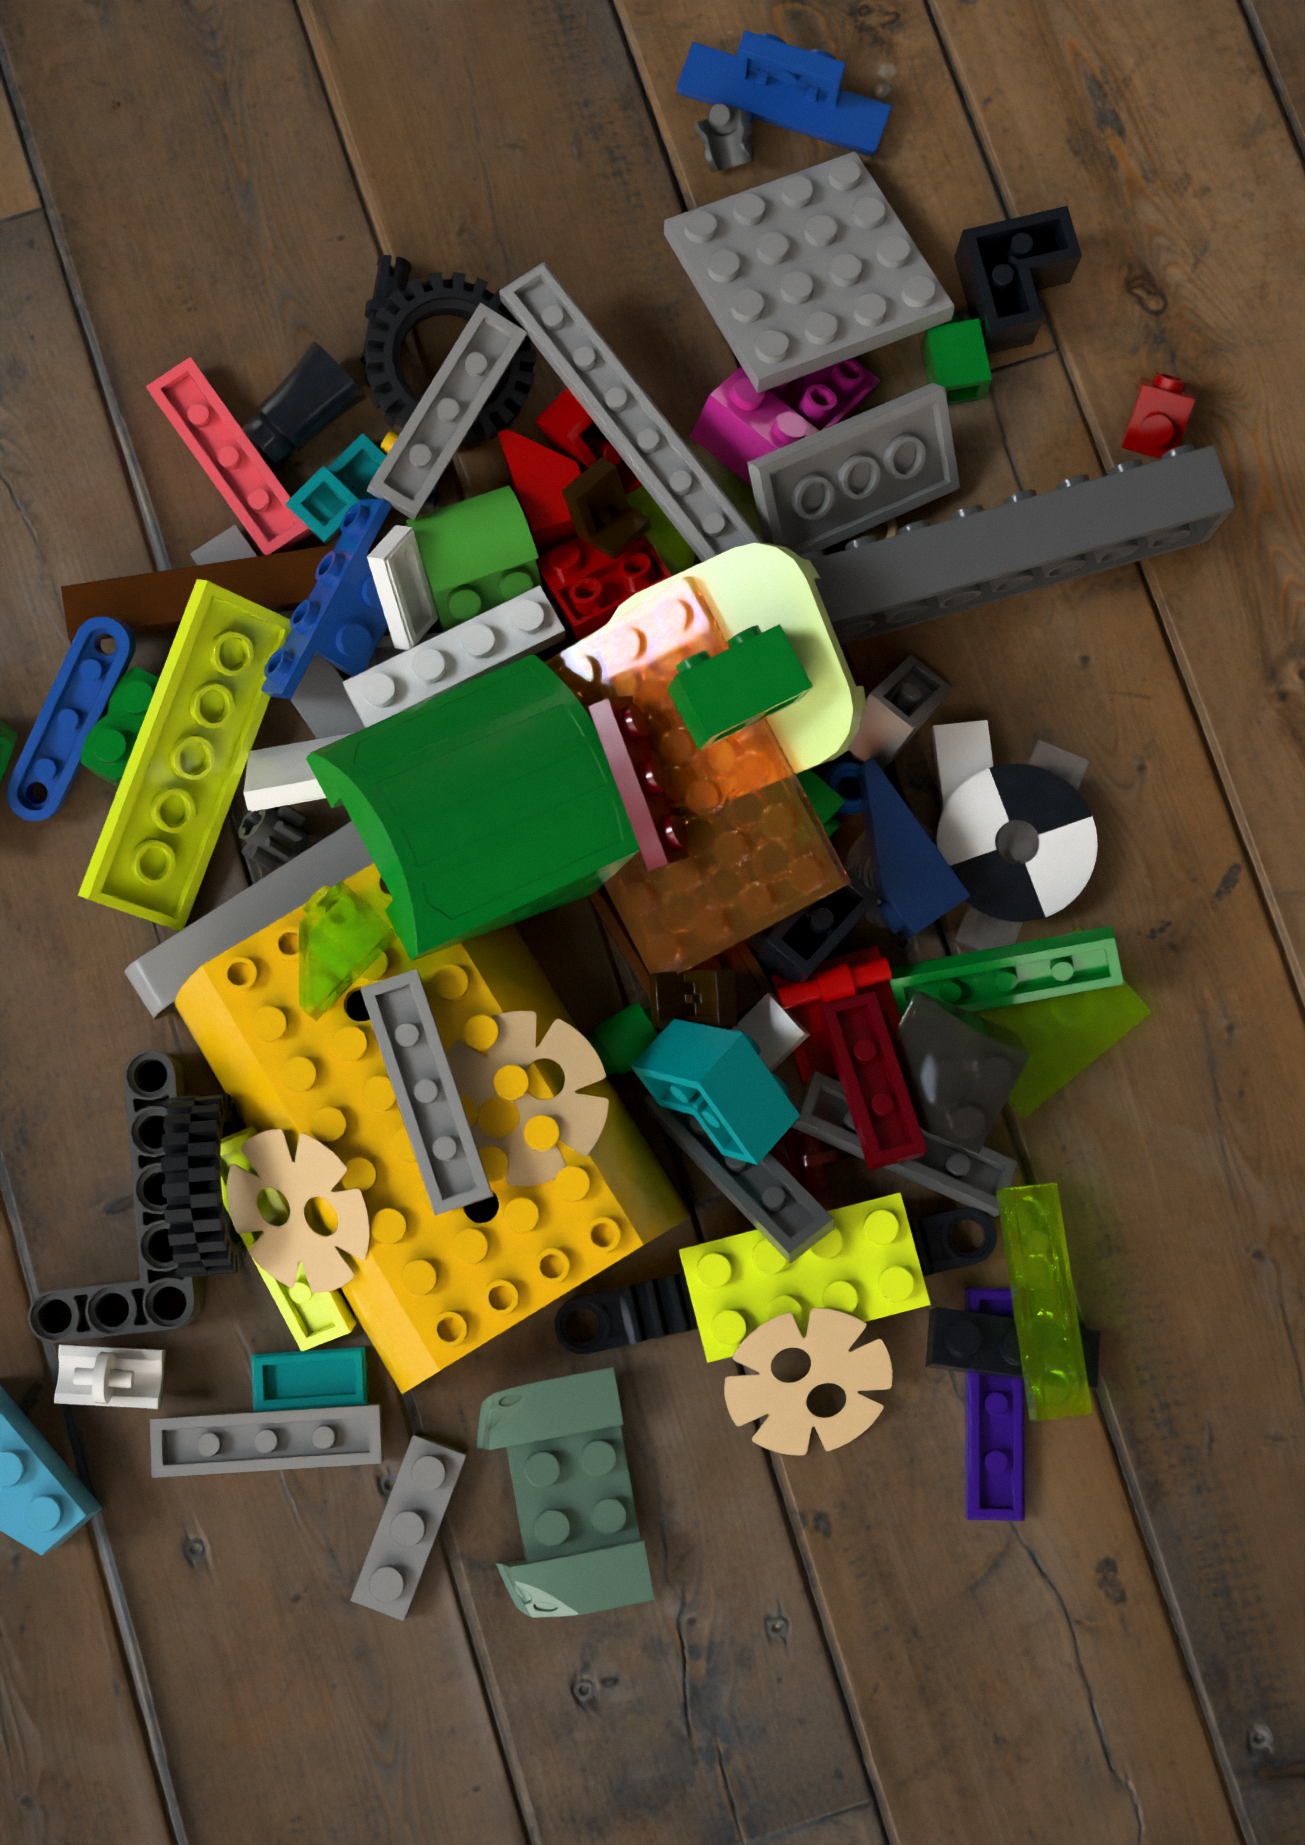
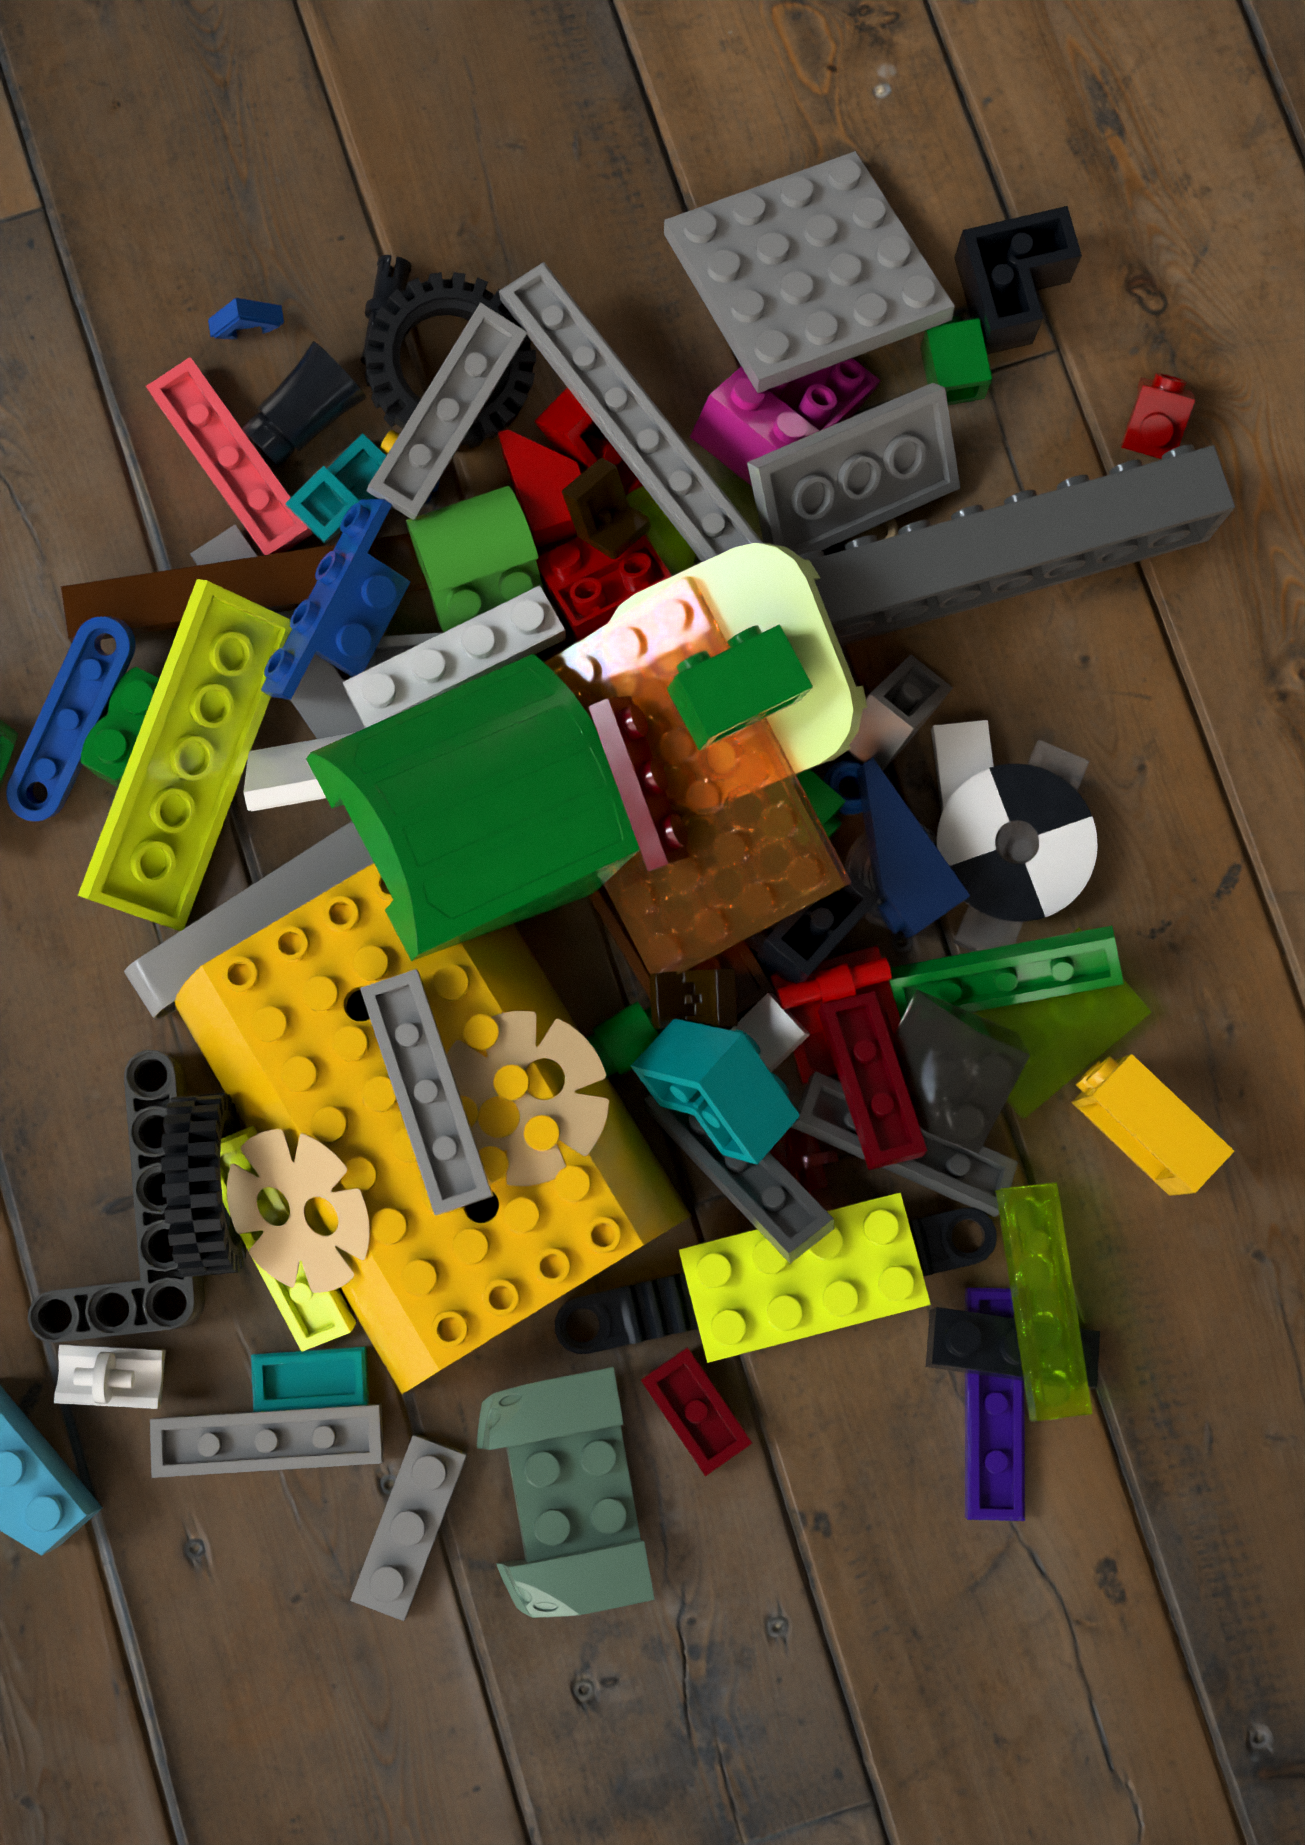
(244, 314): none -> blue tile
(273, 835): dark grey gear -> none
(336, 945): clear neon green slope -> none
(402, 587): white tile -> none
(696, 1411): none -> dark red plate
(726, 137): dark grey arm -> none
(786, 89): blue bracket -> none
(828, 1345): tan piece -> none
(1150, 1124): none -> yellow window

